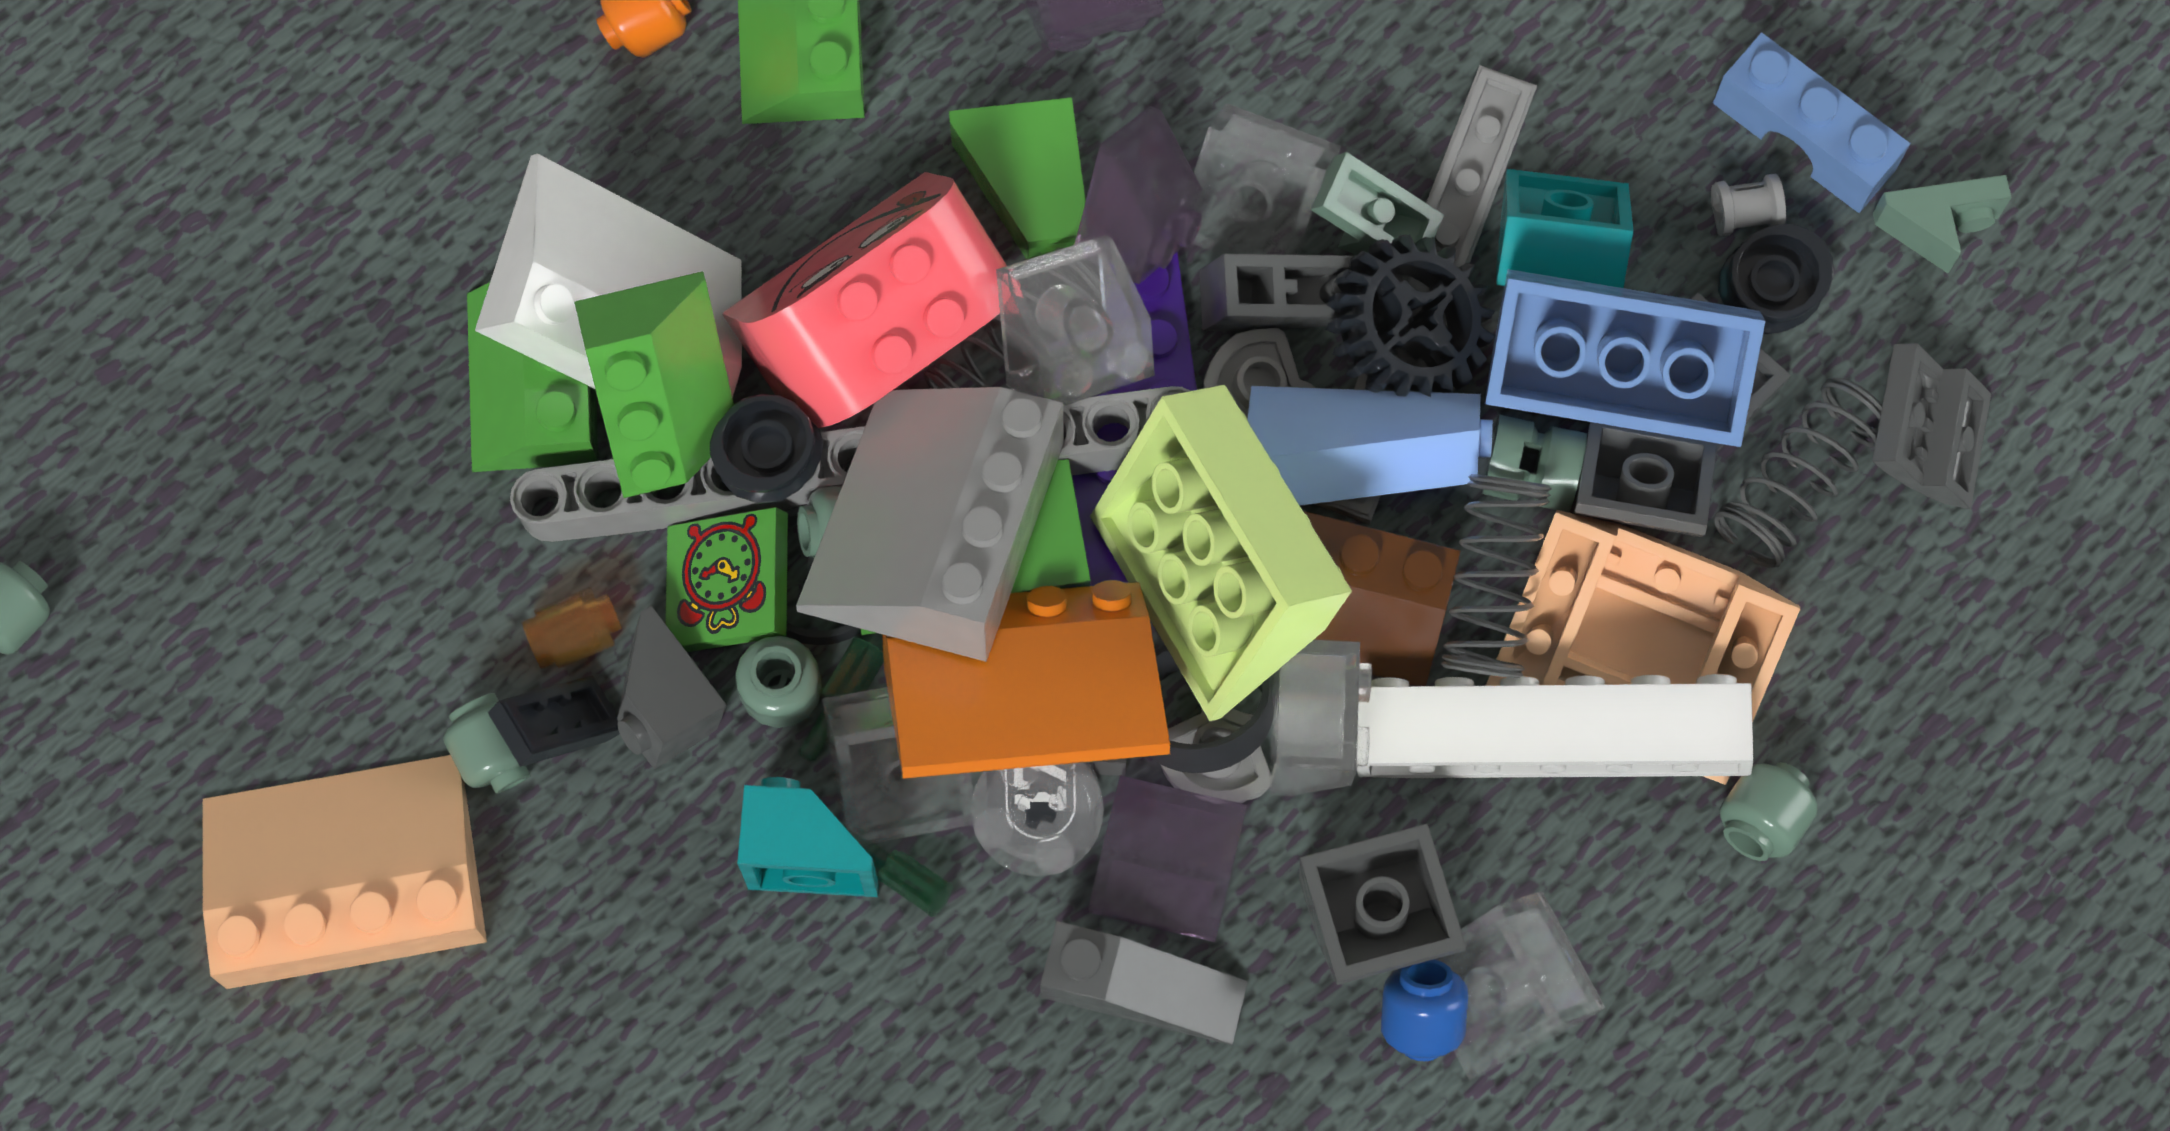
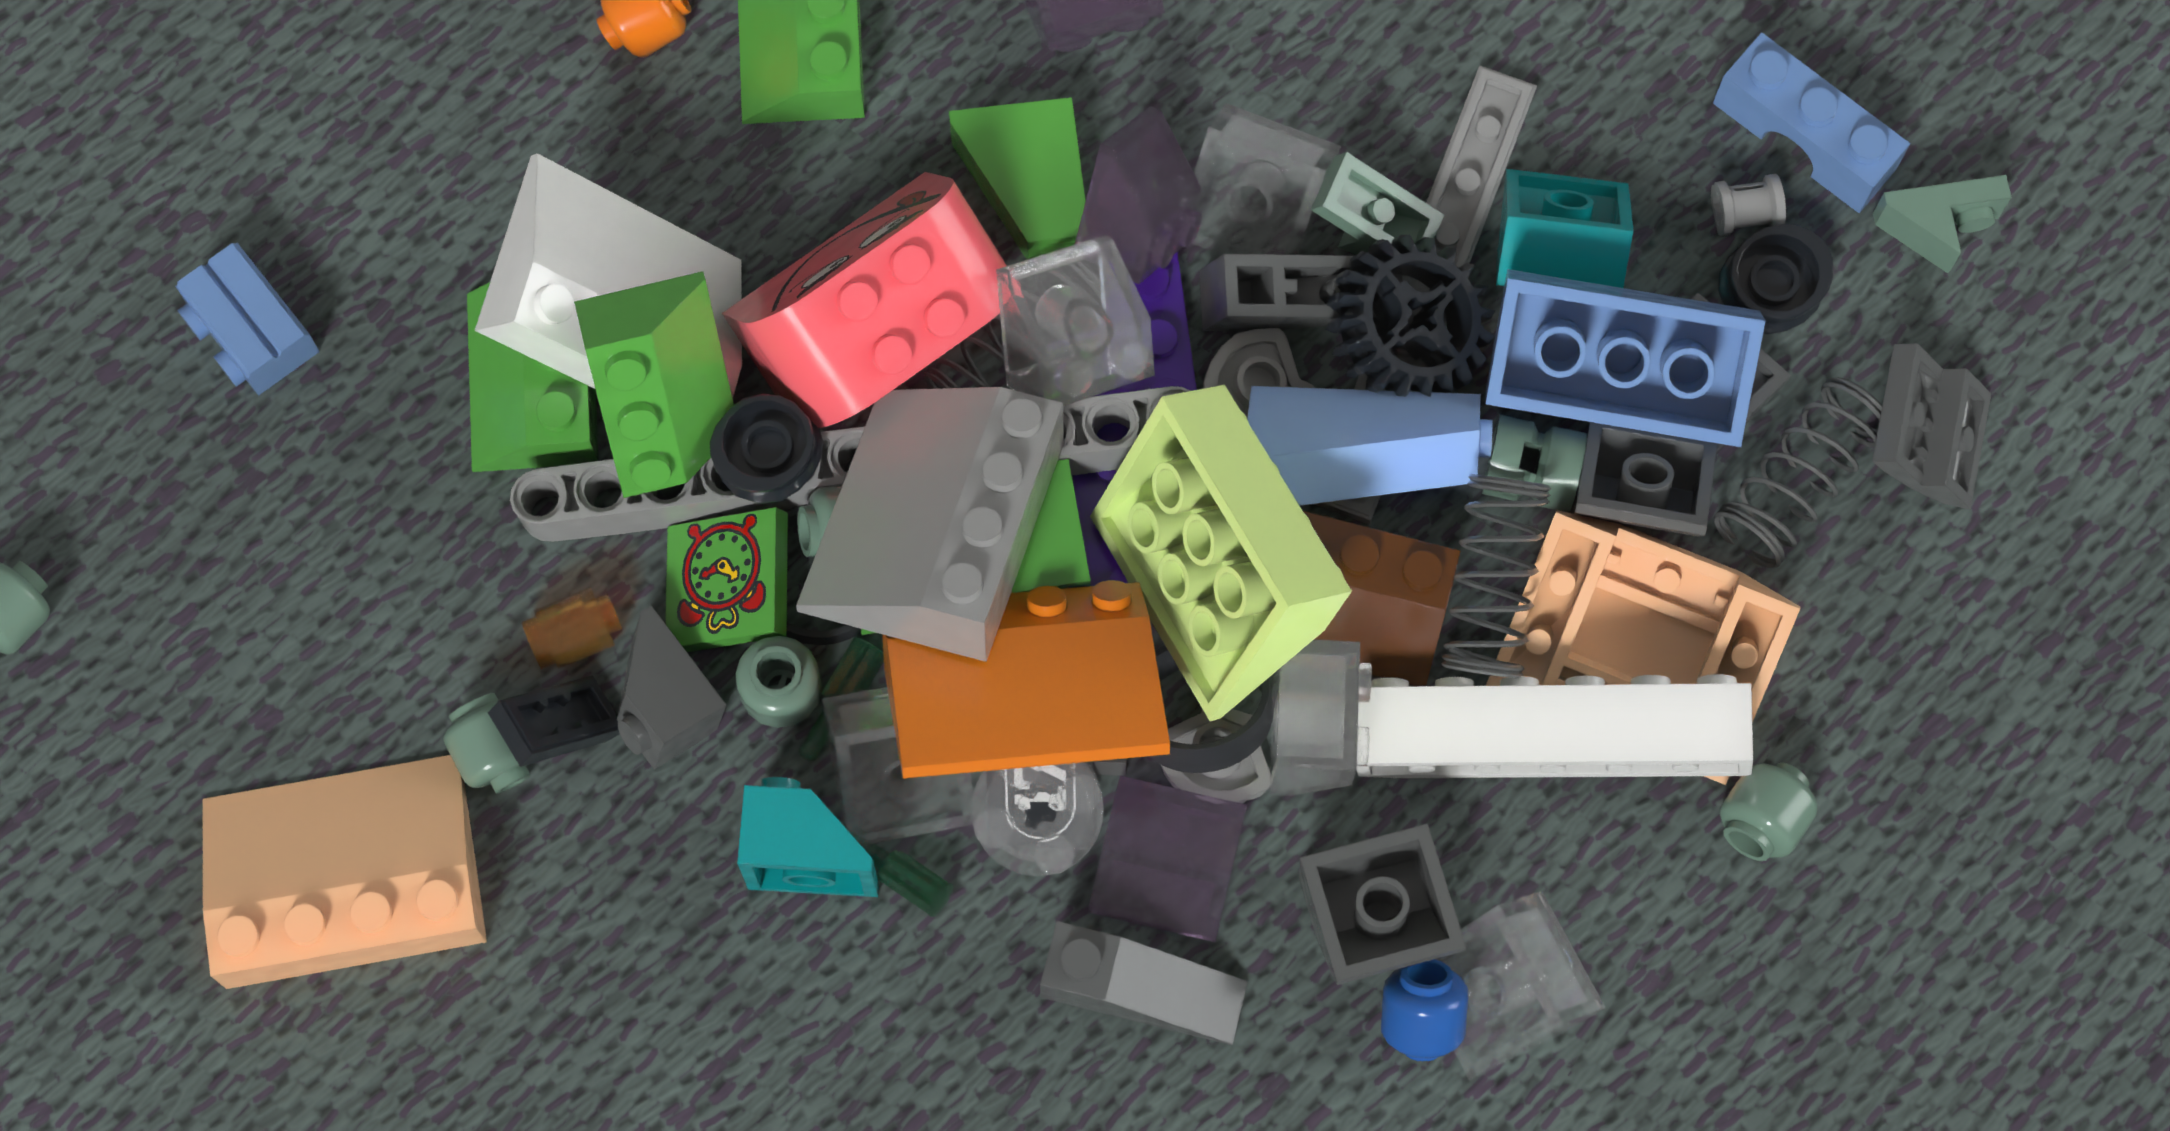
(246, 319): none -> medium blue brick

